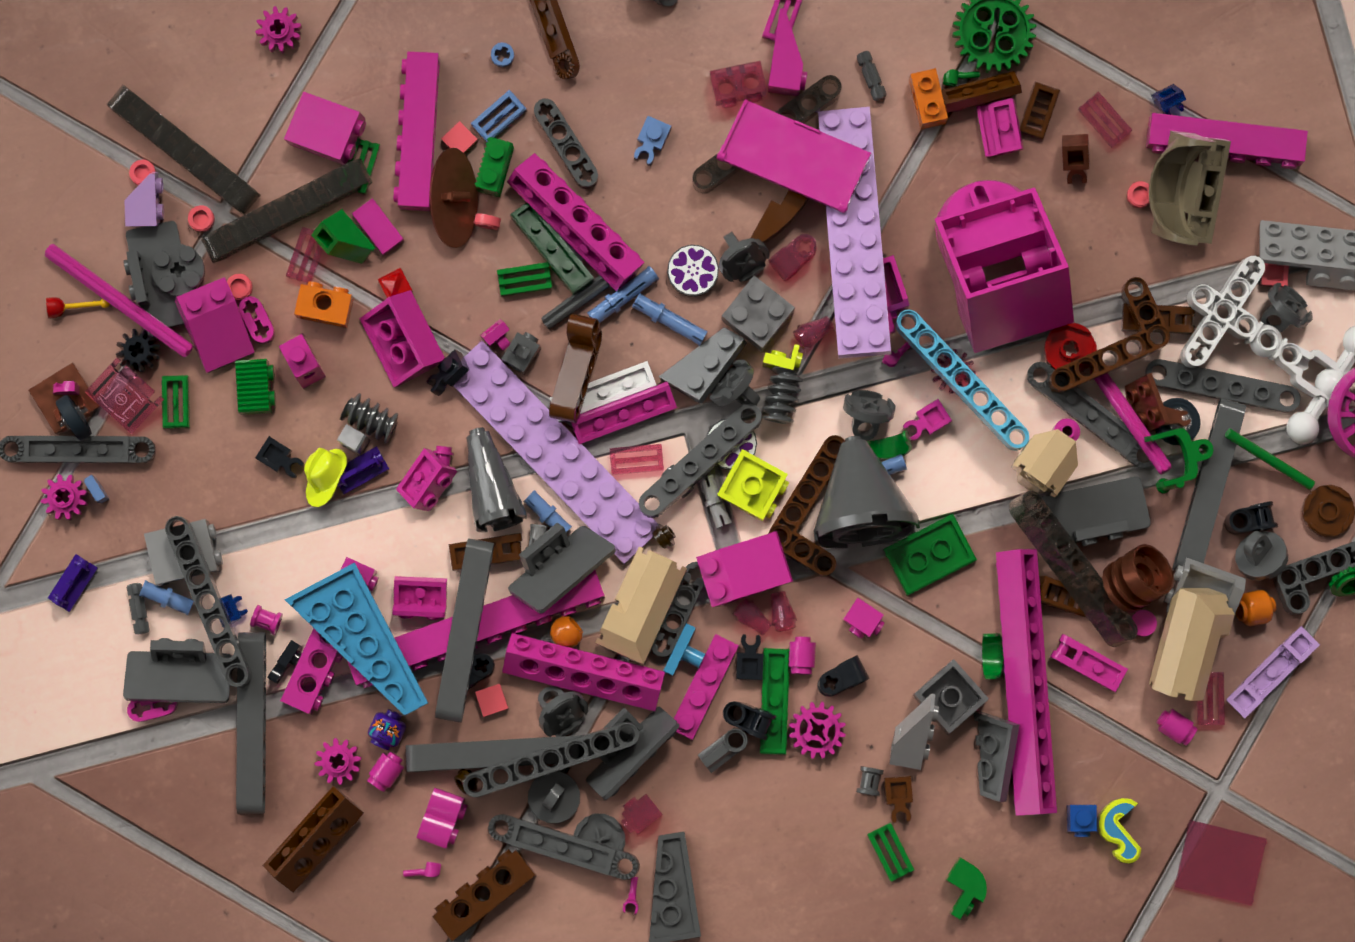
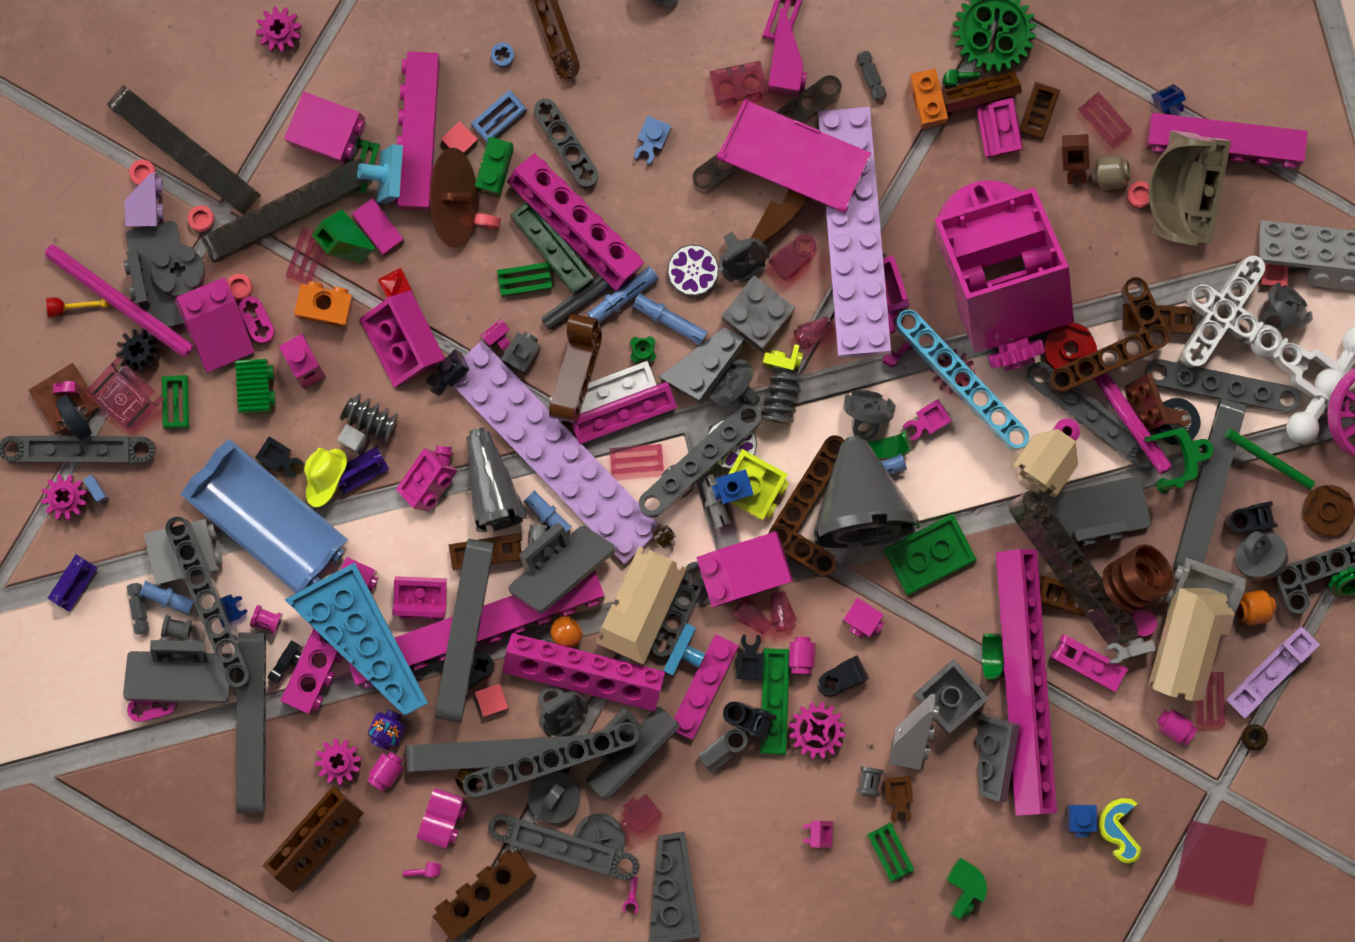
(176, 628): none -> dark grey bush
(264, 517): none -> medium blue cylinder
(386, 173): none -> medium azure tile
(637, 354): none -> green plate
(732, 487): none -> blue brick
(820, 834): none -> dark pink tile
(1016, 354): none -> dark pink gear
(1111, 173): none -> dark tan head
(1135, 648): none -> light grey plate
(1262, 734): none -> dark brown plate

